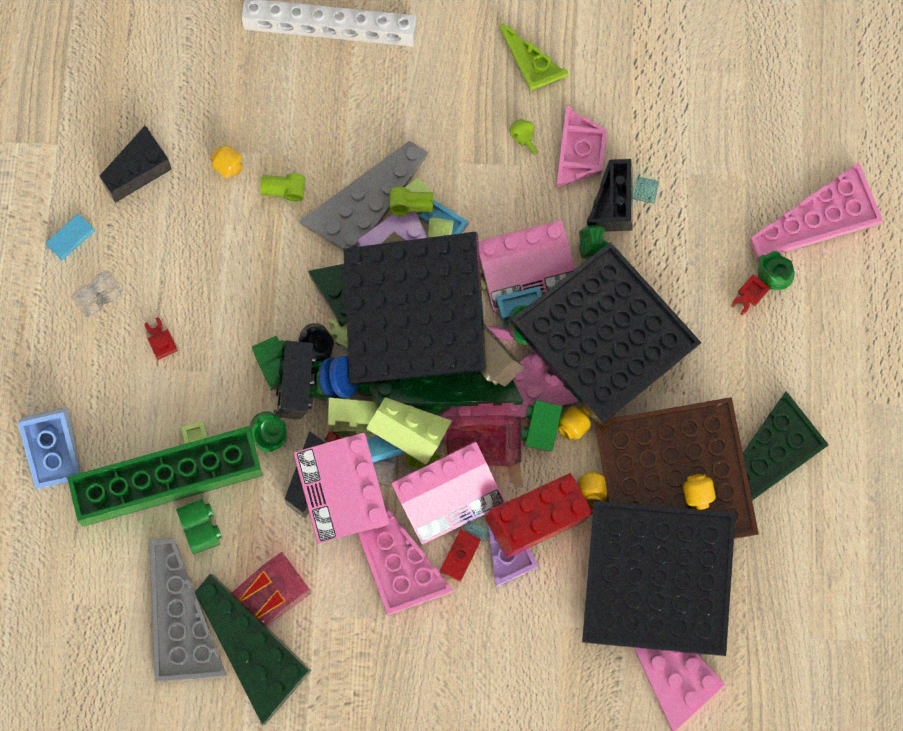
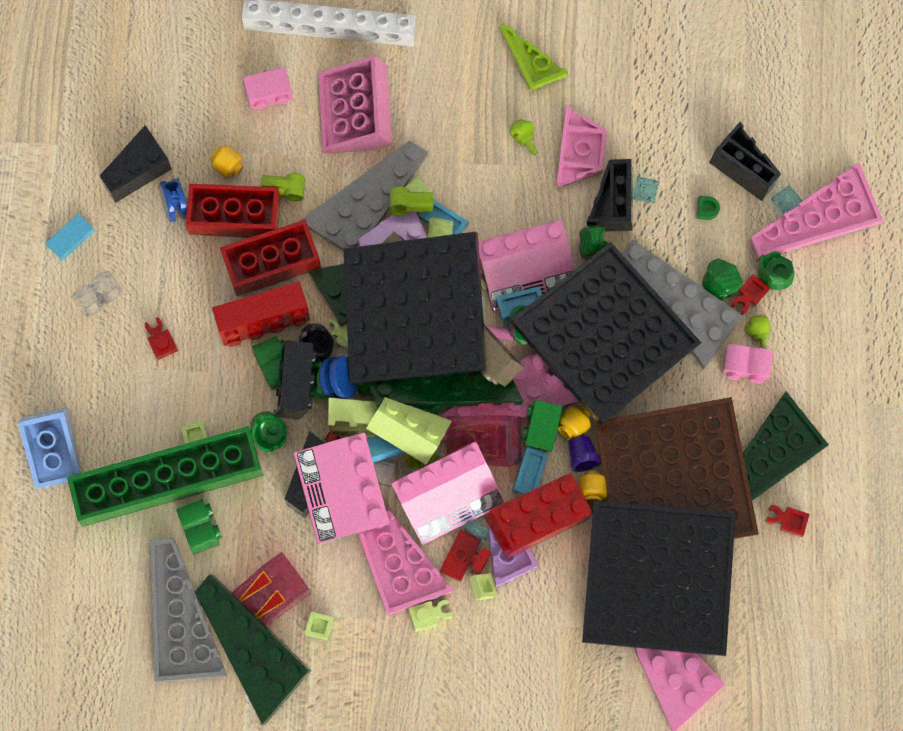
(173, 199): none -> blue head
(232, 210): none -> red brick
(261, 314): none -> red brick
(268, 88): none -> bright pink brick
(270, 257): none -> red brick
(319, 626): none -> yellowish green plate
(355, 106): none -> bright pink slope
(426, 615): none -> yellowish green plate
(479, 560): none -> red plate
(483, 586): none -> yellowish green plate
(529, 471): none -> medium azure tile
(582, 454): none -> dark purple piece
(698, 309): none -> light grey wing
(699, 491): yellow head -> none
(707, 208): none -> green tile
(721, 279): none -> green hair
(745, 163): none -> black wedge
(747, 363): none -> bright pink brick
(759, 328): none -> lime piece
(786, 199): none -> clear light blue tile
(791, 520): none -> red plate

